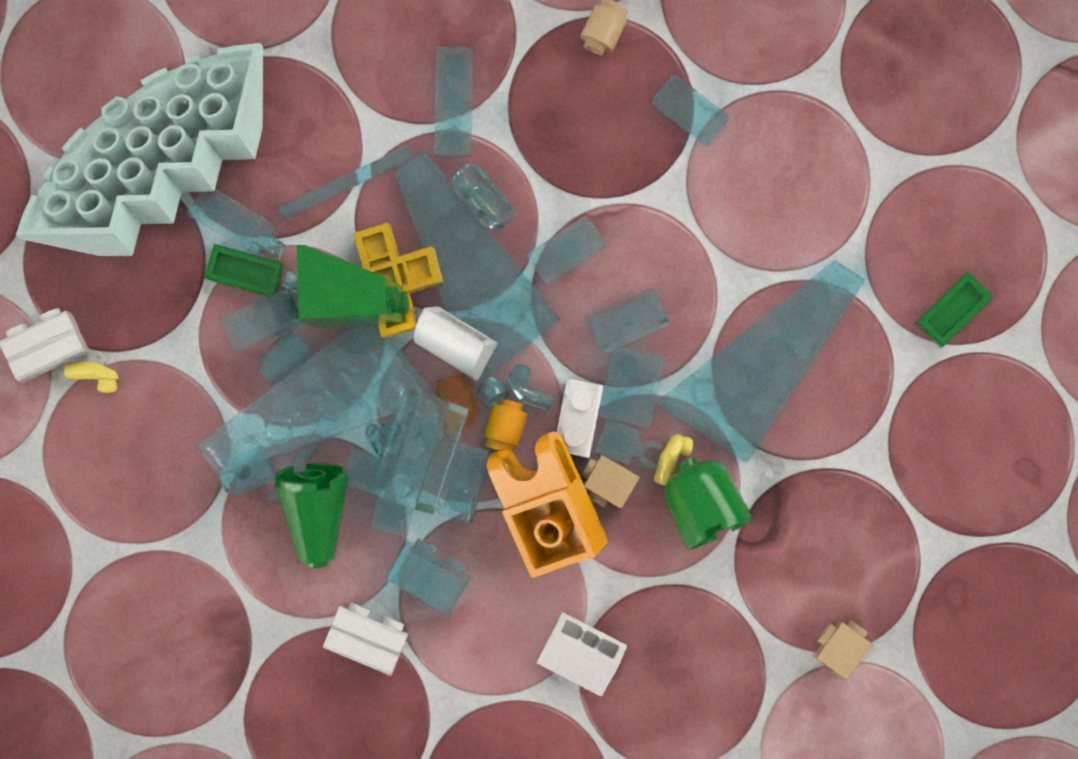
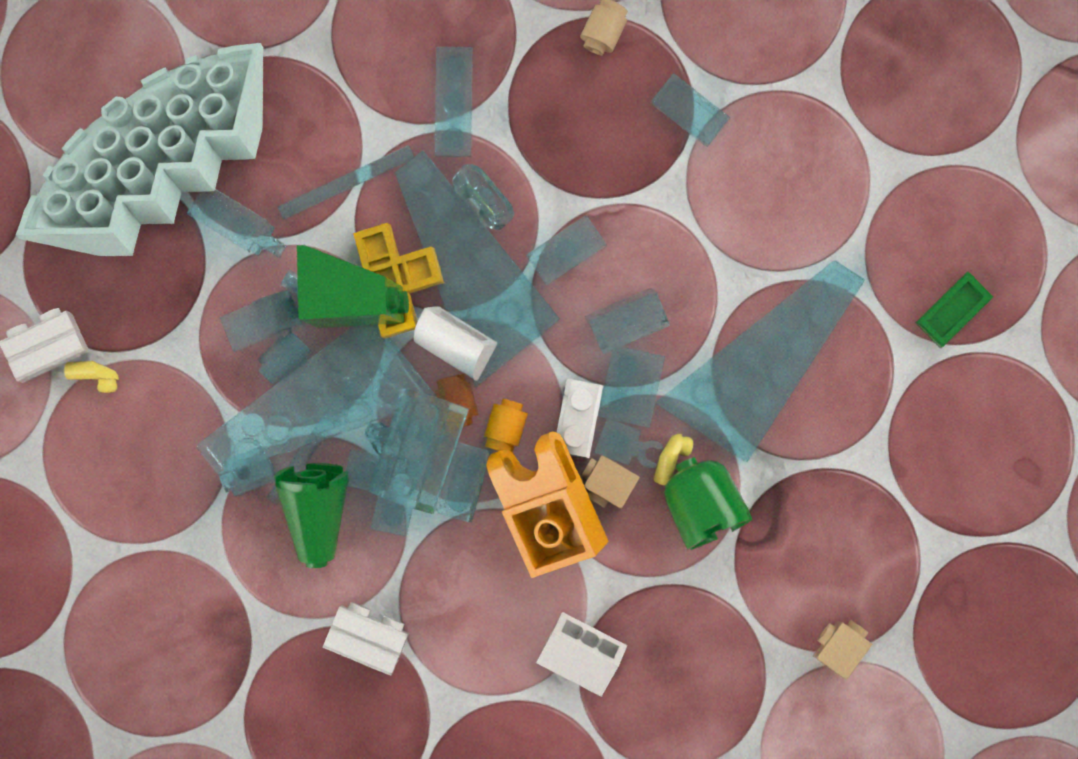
(244, 271): green tile -> none
(429, 577): clear light blue brick -> none
(492, 391): clear light blue hinge -> none
(525, 392): clear light blue arm -> none

